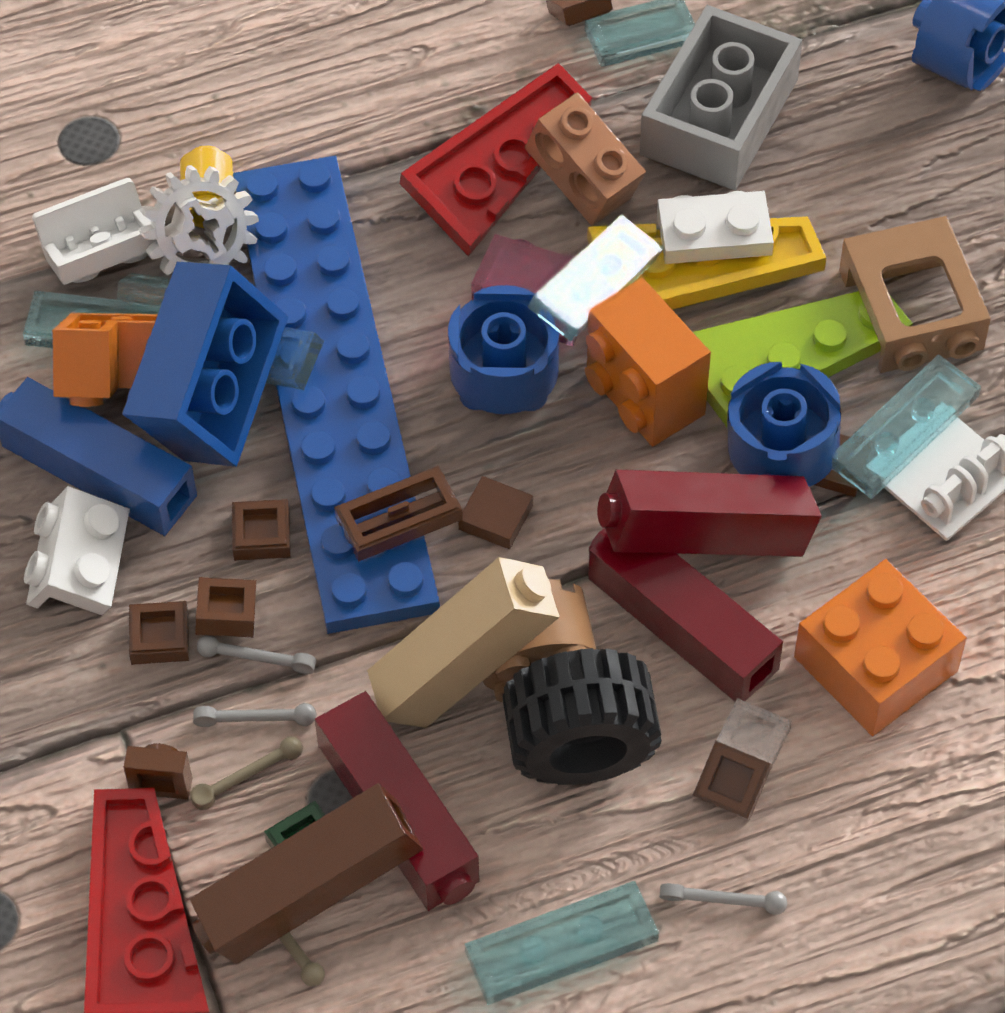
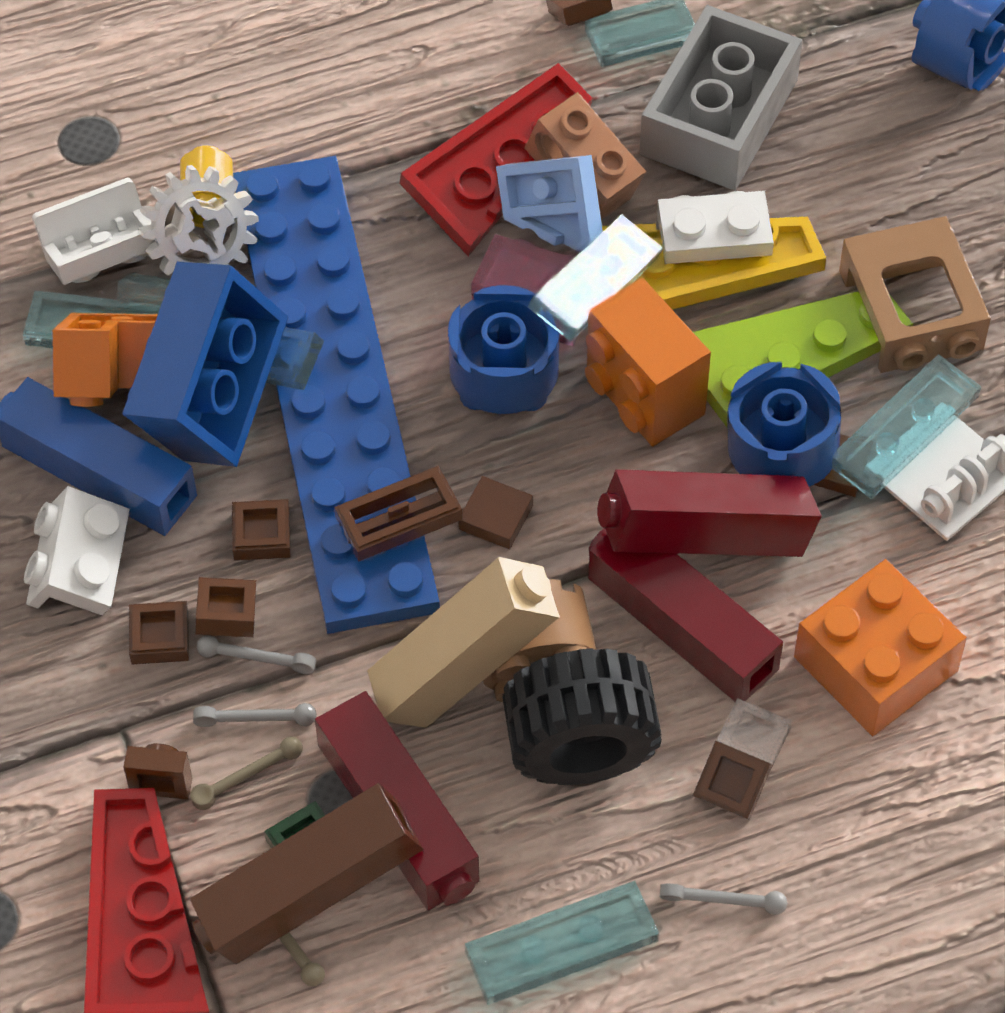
(552, 199): none -> light blue wing

